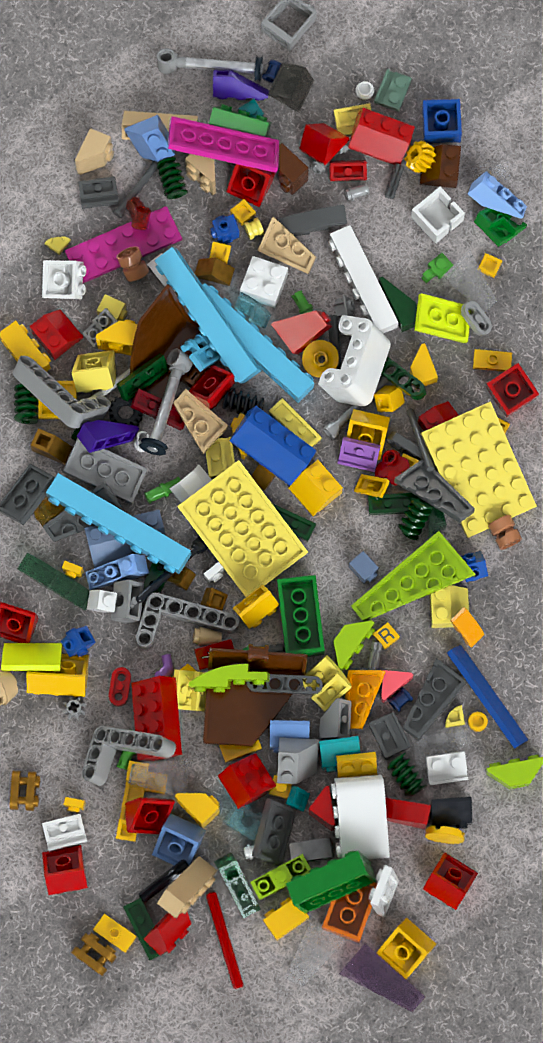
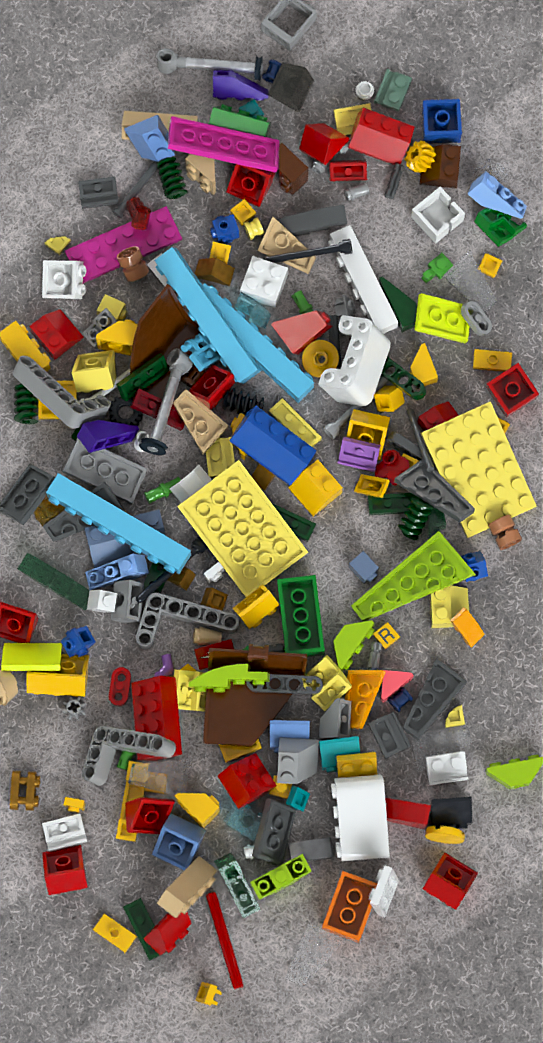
(51, 446): pearl gold slope -> none
(72, 570): yellow plate -> none
(94, 152): tan slope -> none
(106, 953): pearl gold brick -> none
(163, 881): black axle -> none
(206, 994): none -> yellow tile
(284, 919): yellow brick -> none
(323, 810): red slope -> none
(331, 881): green brick -> none
(343, 247): none -> black piece
(381, 978): clear purple wing -> none
(406, 775): dark green piece -> none
(406, 948): yellow slope -> none
(477, 721): yellow tile -> none
(487, 696): blue tile -> none

